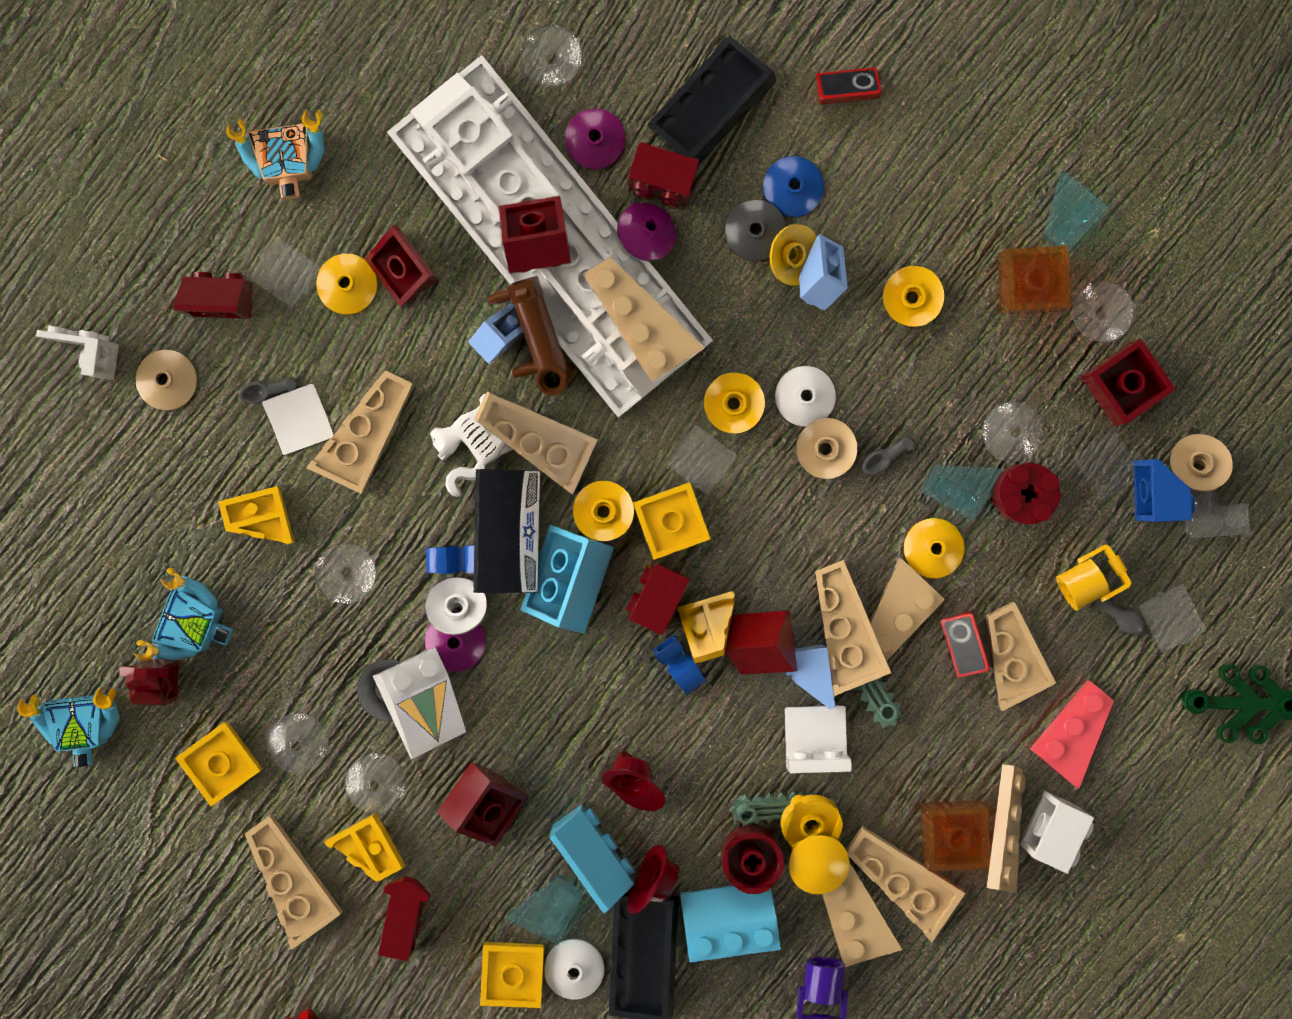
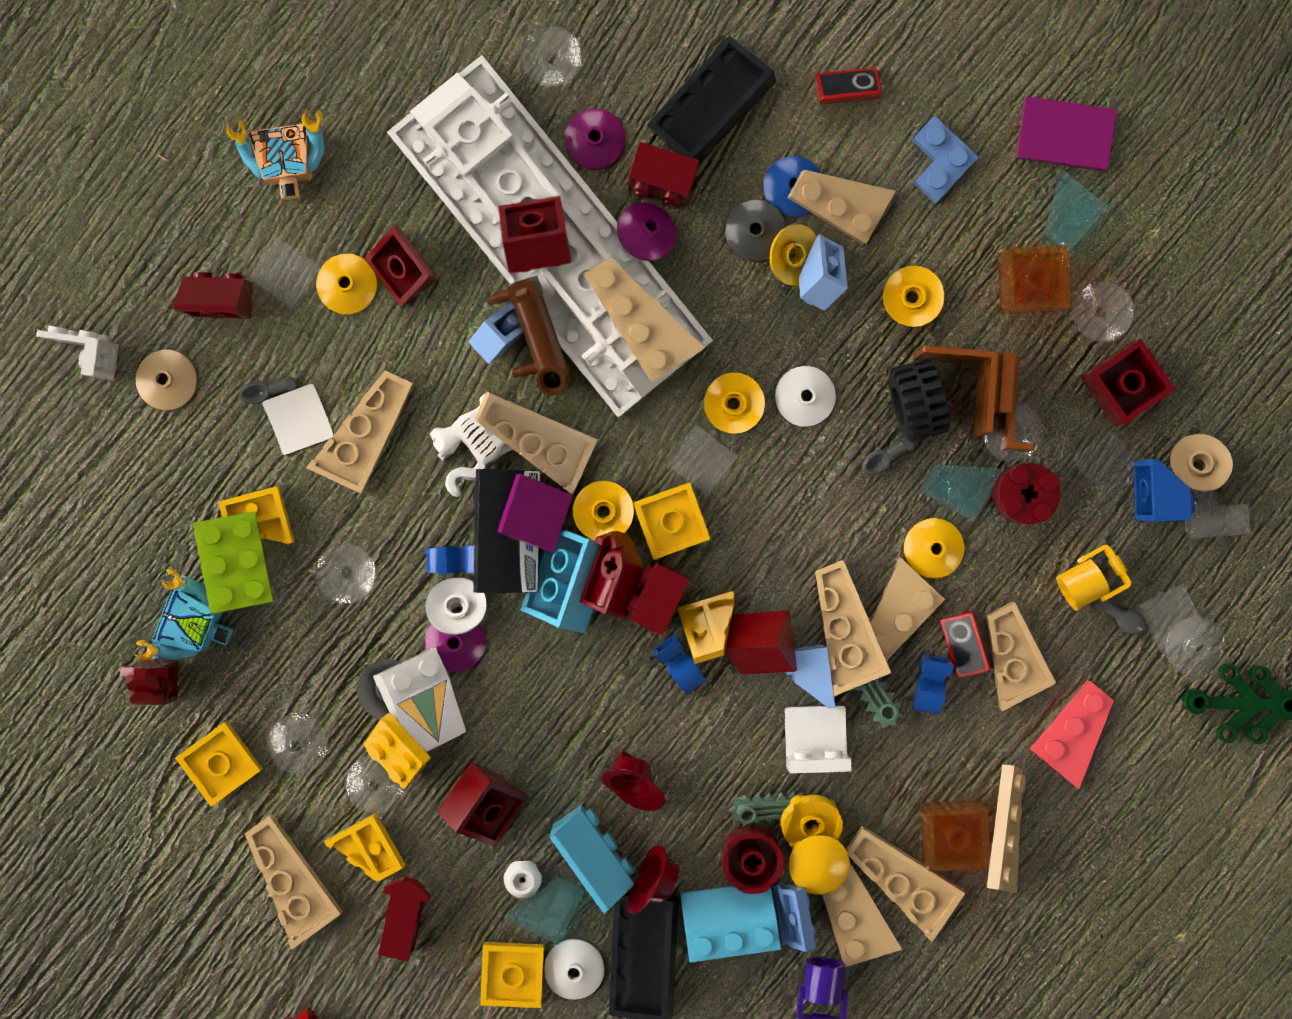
(75, 722): torso -> none
(232, 562): none -> lime plate
(396, 751): none -> yellow plate
(522, 869): none -> white plate
(534, 513): none -> magenta tile
(613, 575): none -> dark red piece
(793, 916): none -> medium blue plate
(842, 202): none -> tan wing
(842, 445): tan dish -> none
(919, 400): none -> black tyre
(930, 686): none -> blue leg
(949, 159): none -> medium blue plate
(995, 389): none -> dark orange piece
(1057, 832): white brick -> none
(1065, 134): none -> magenta tile
(1185, 639): none -> clear dish

